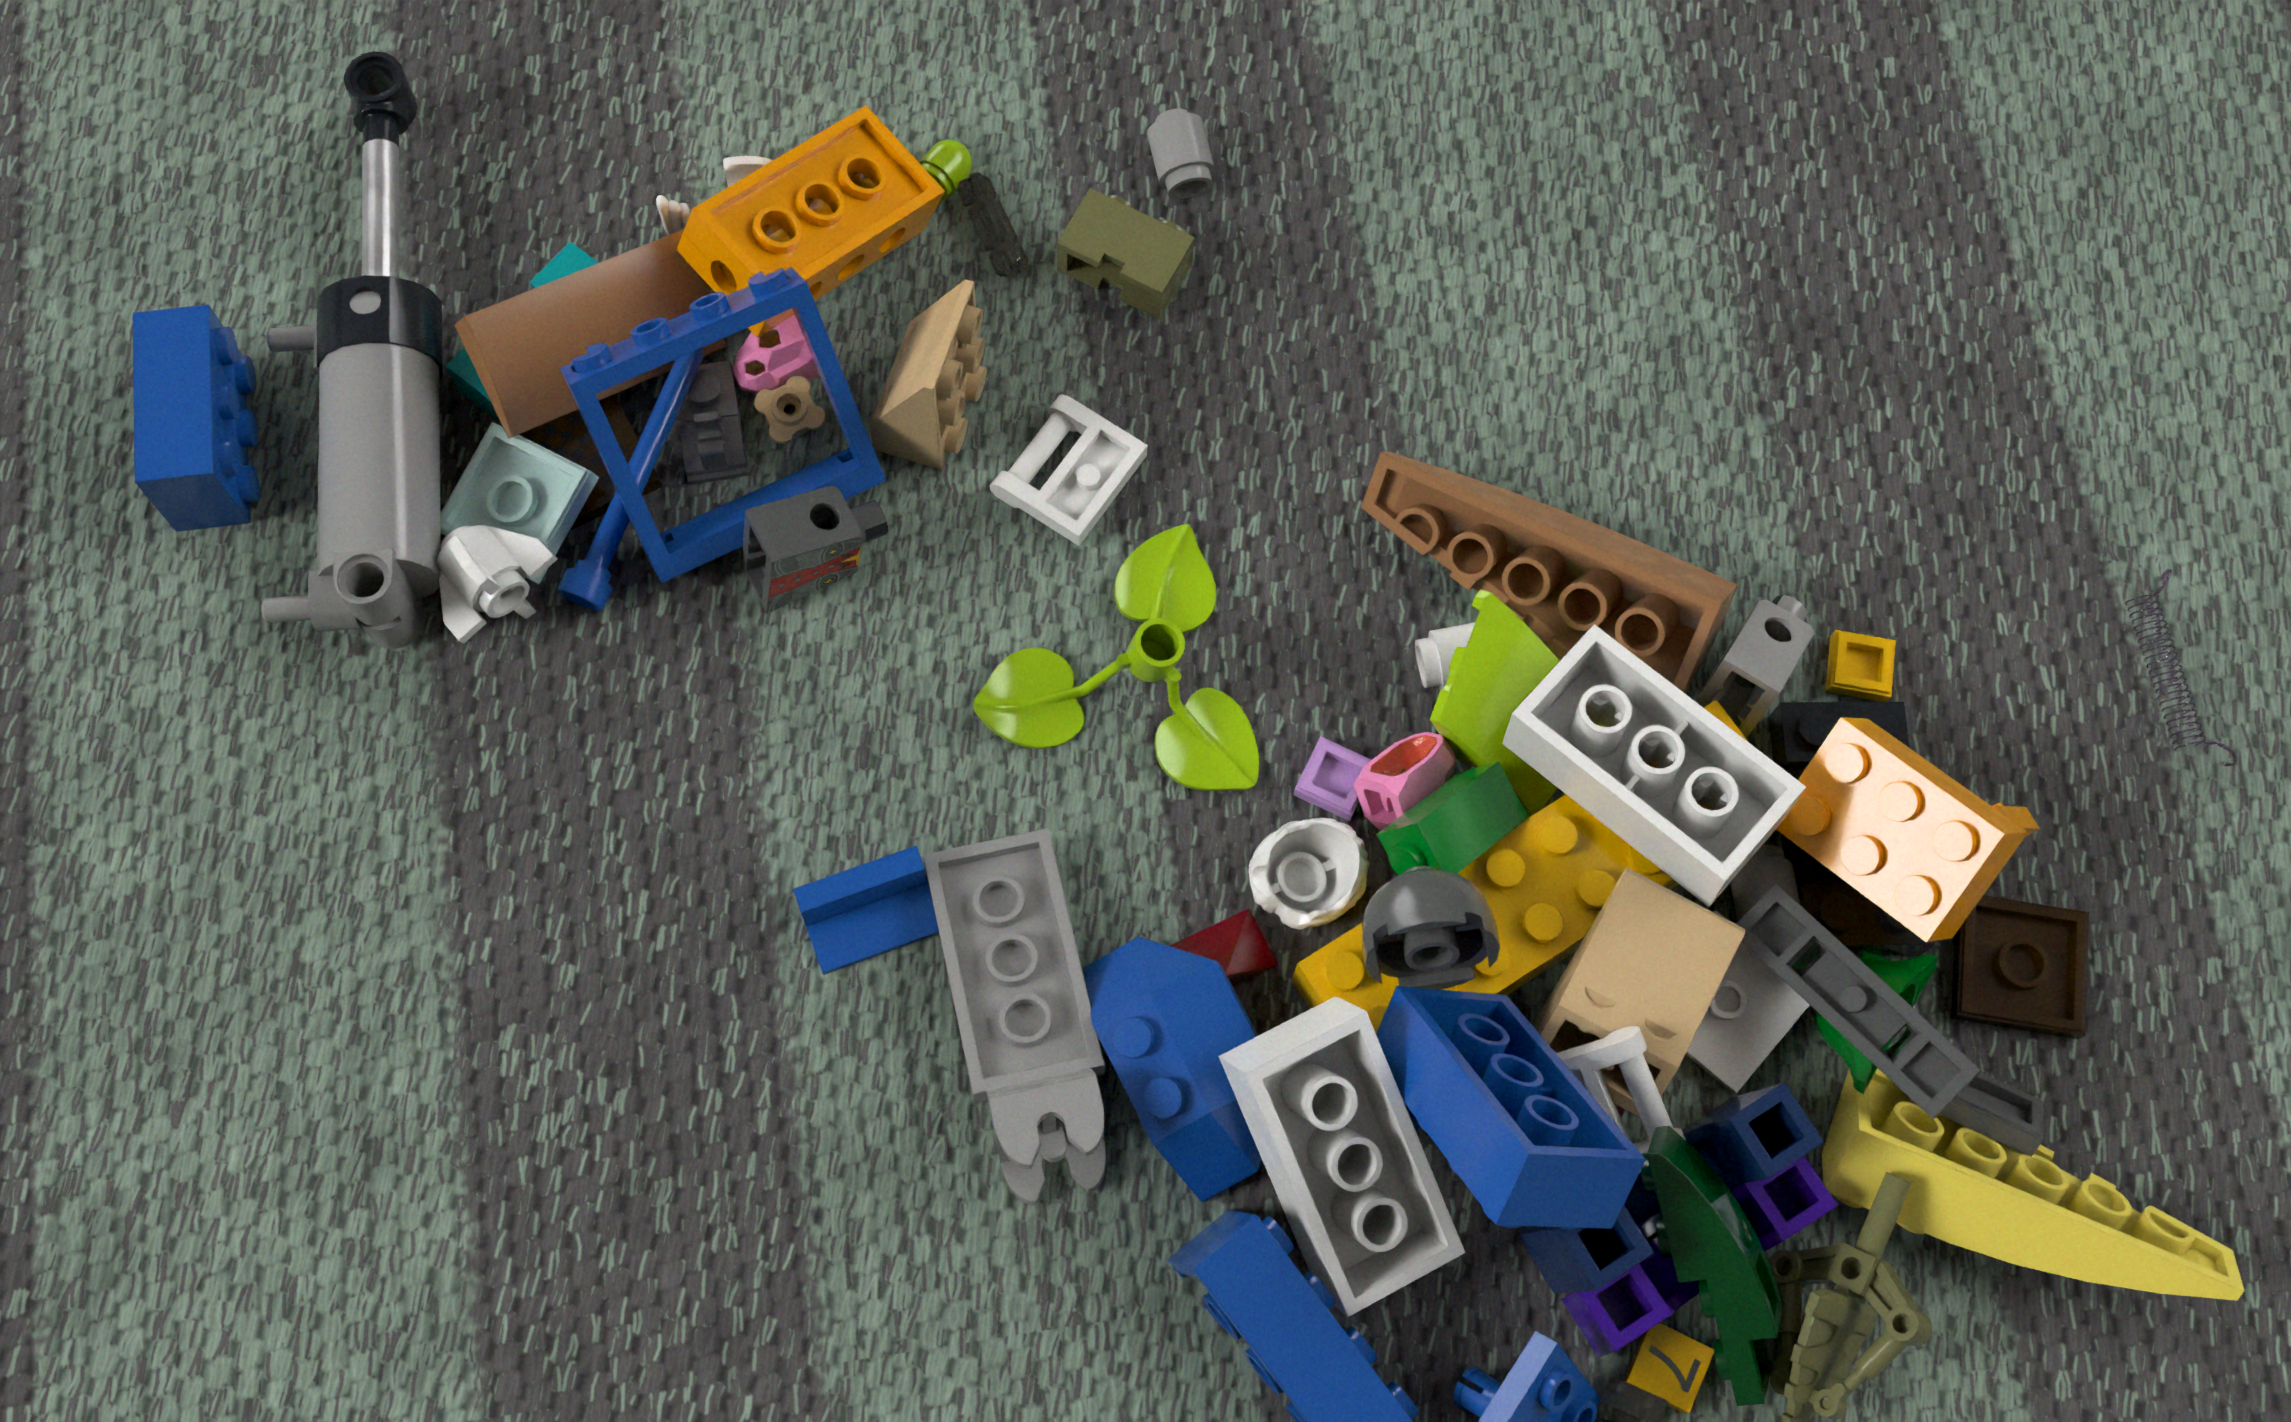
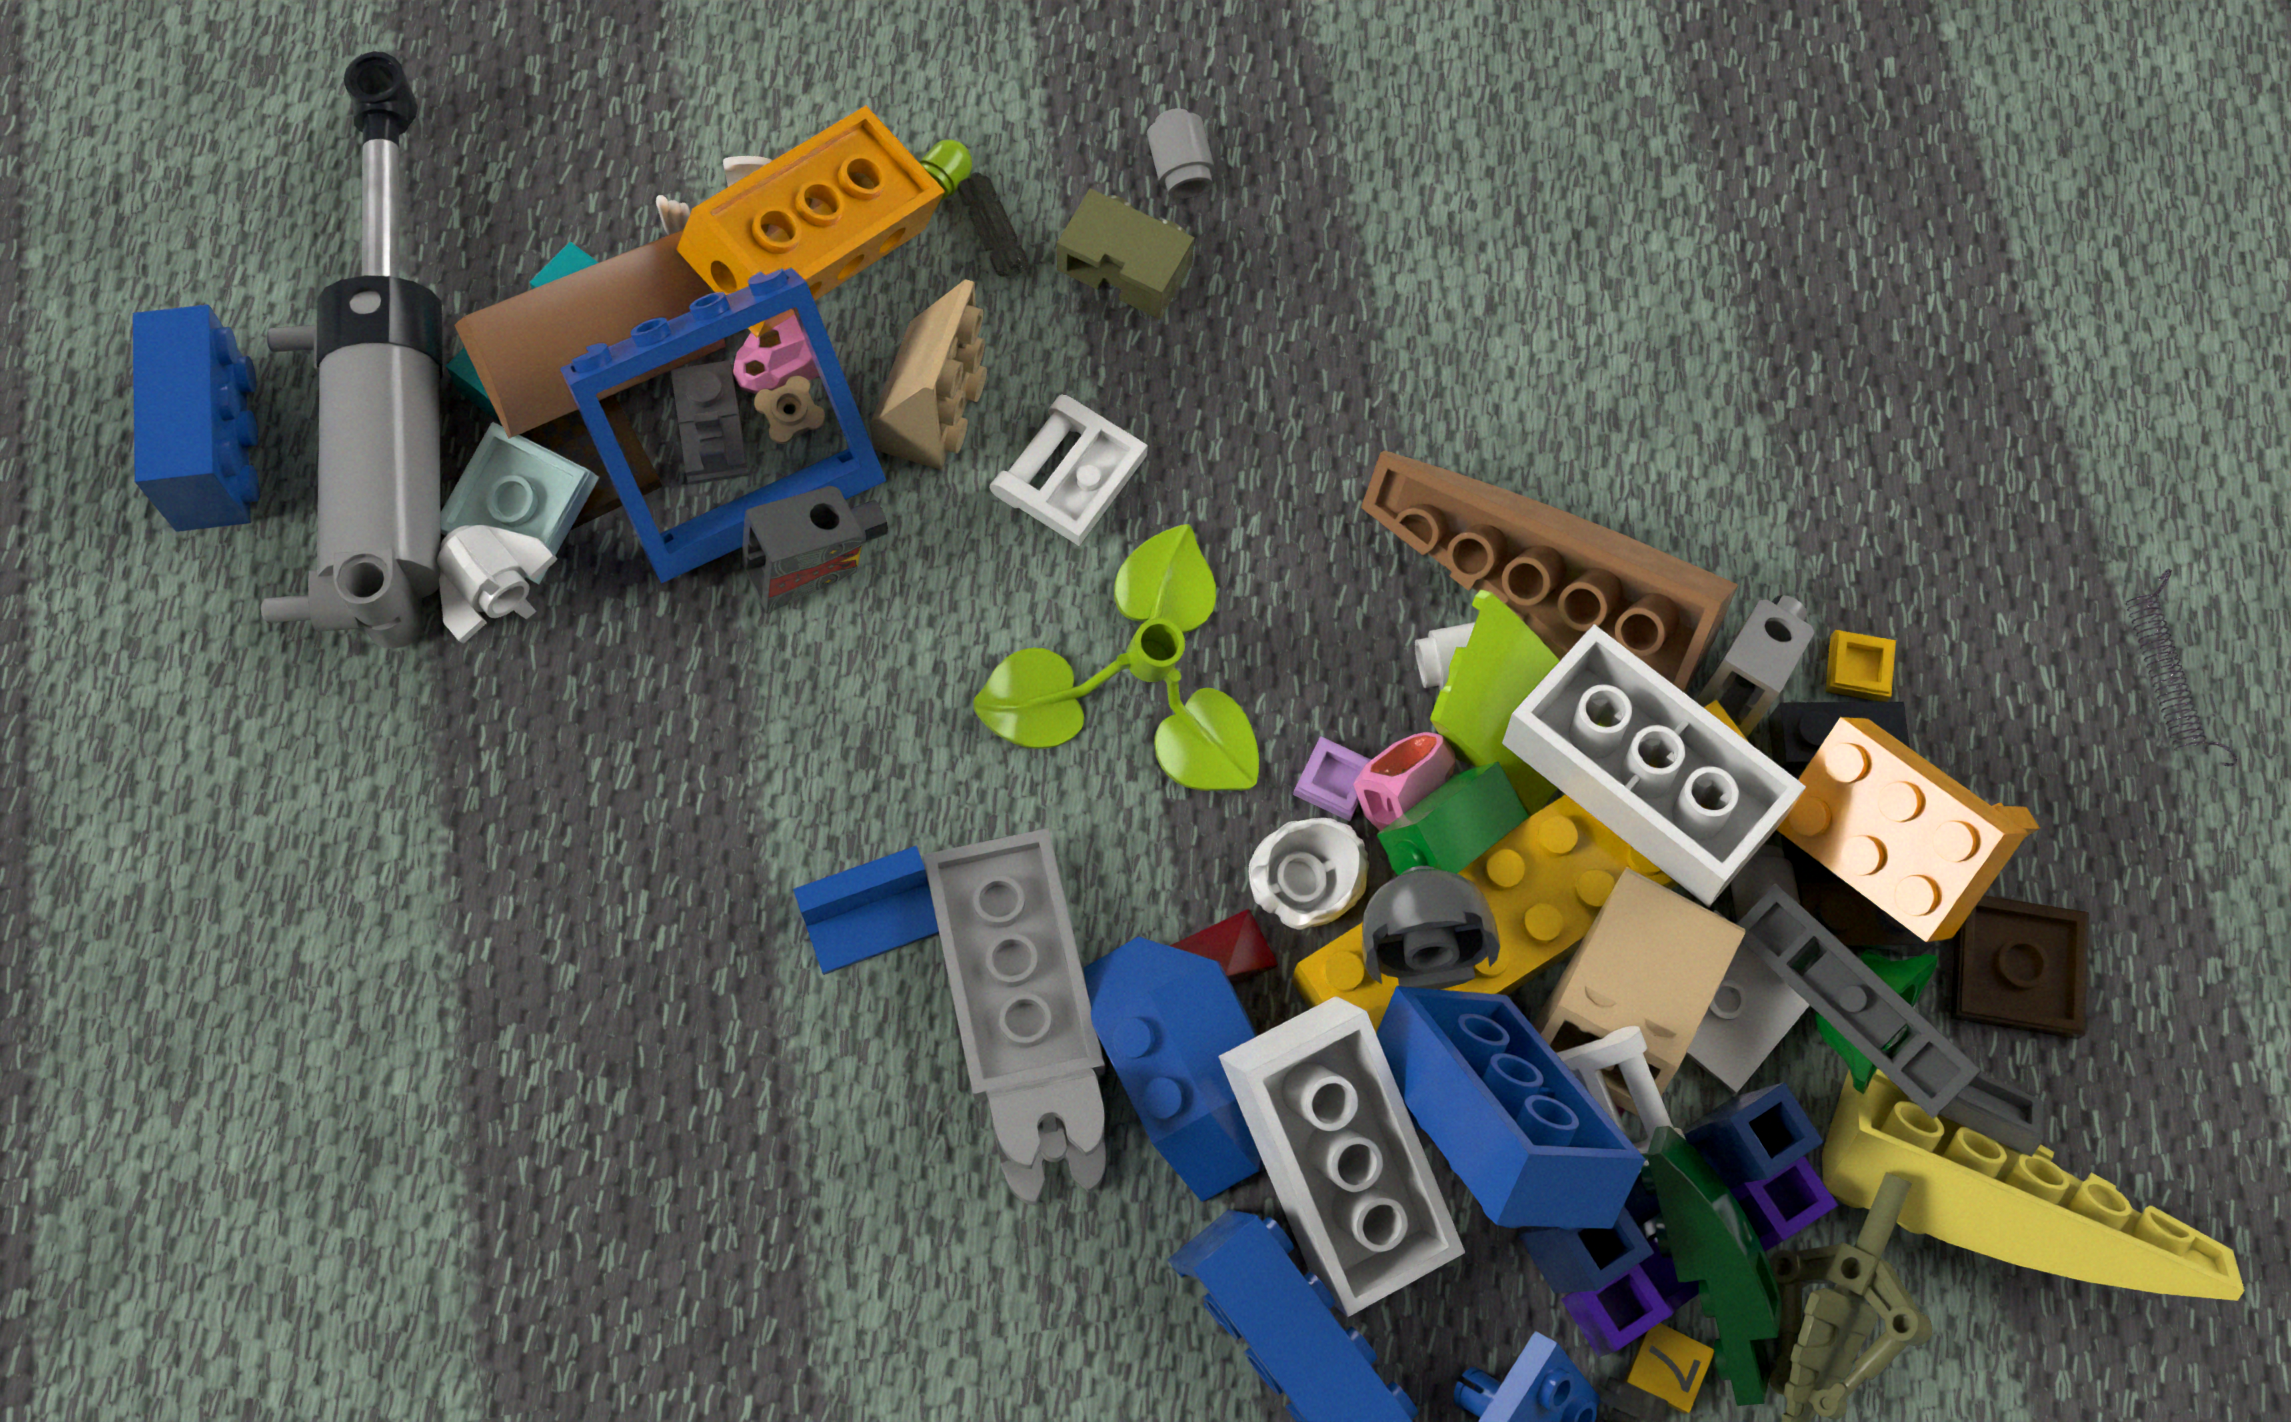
(589, 578): blue piece -> none

